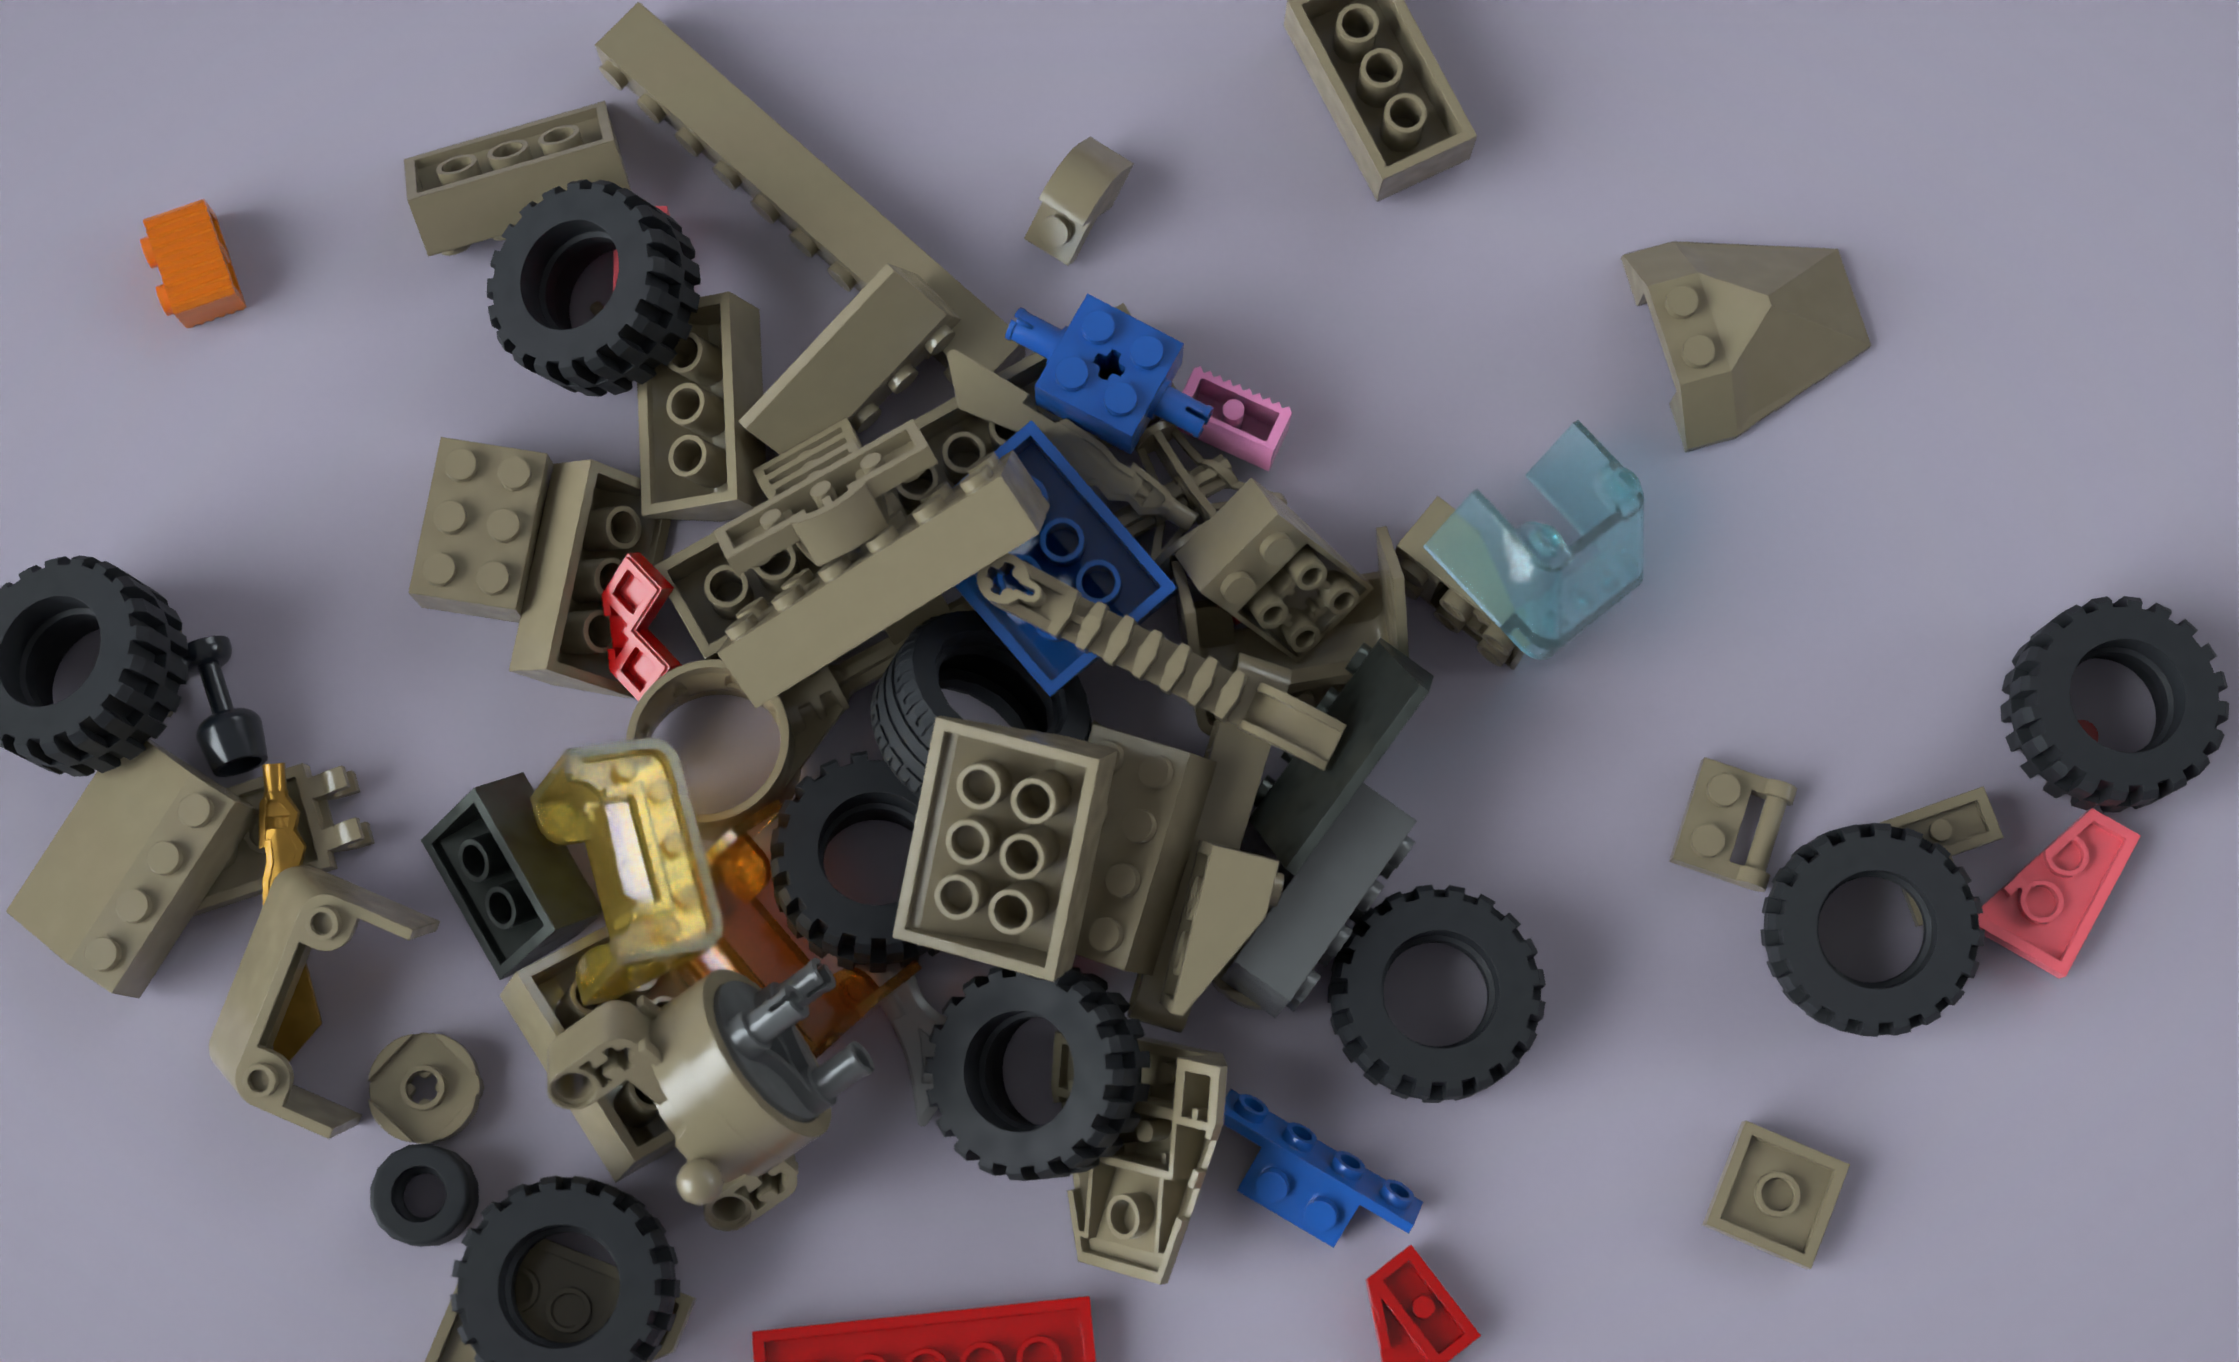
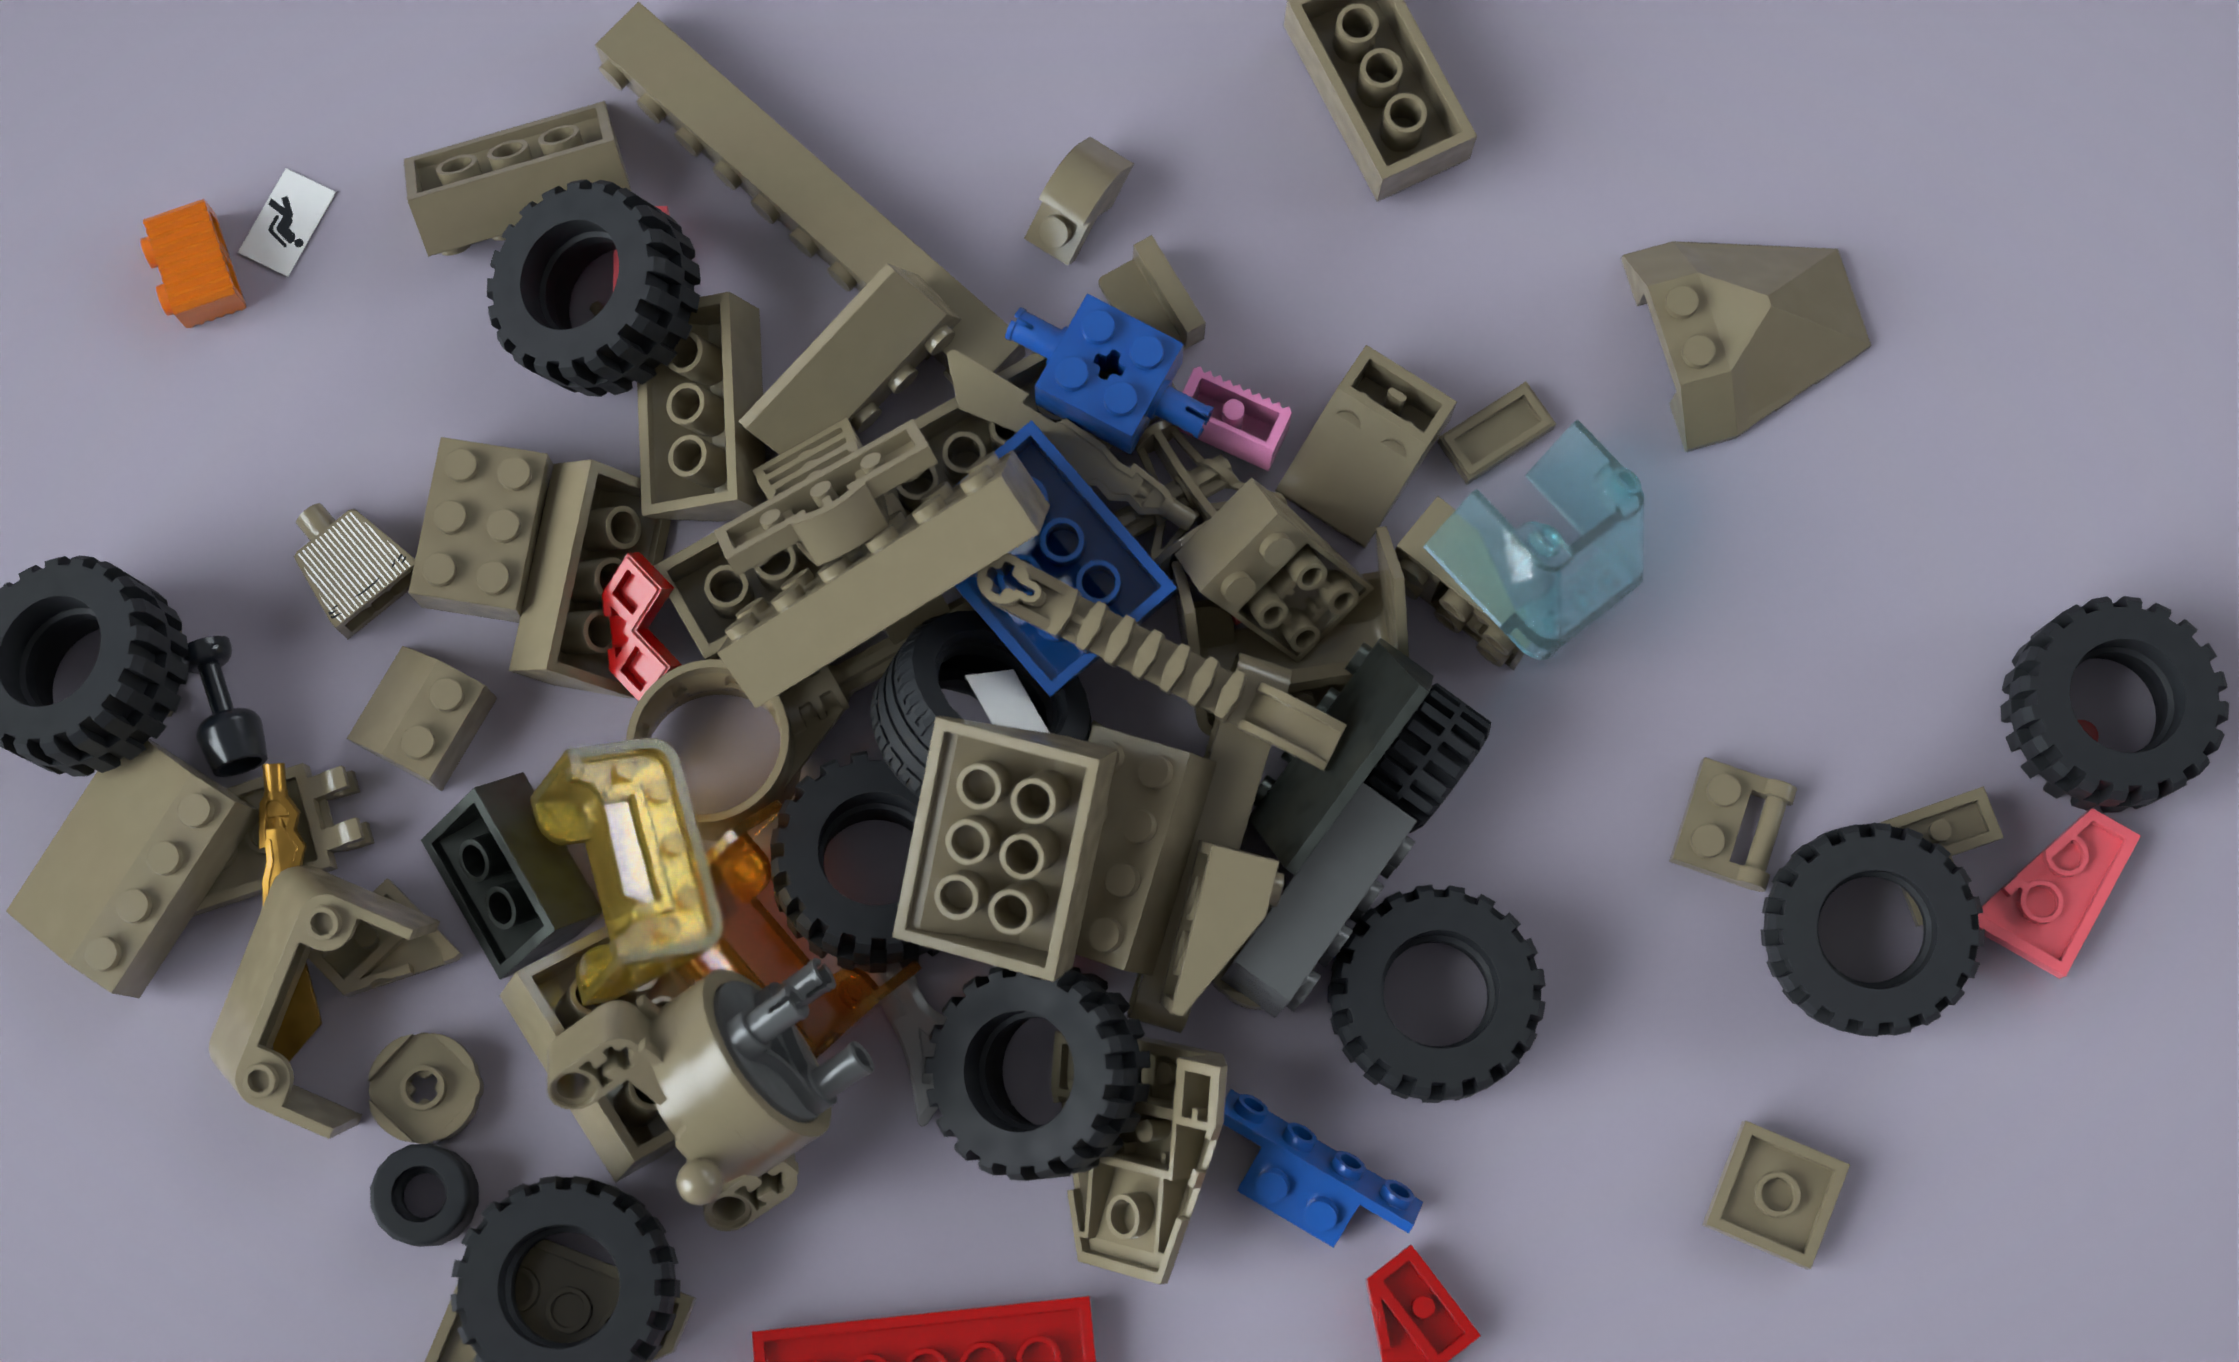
(286, 222): none -> white sticker
(351, 567): none -> dark tan torso
(381, 957): none -> dark tan wing
(423, 716): none -> dark tan slope
(1006, 700): none -> white sticker
(1154, 294): none -> dark tan panel
(1366, 446): none -> dark tan slope
(1429, 755): none -> black tyre
(1496, 433): none -> dark tan tile

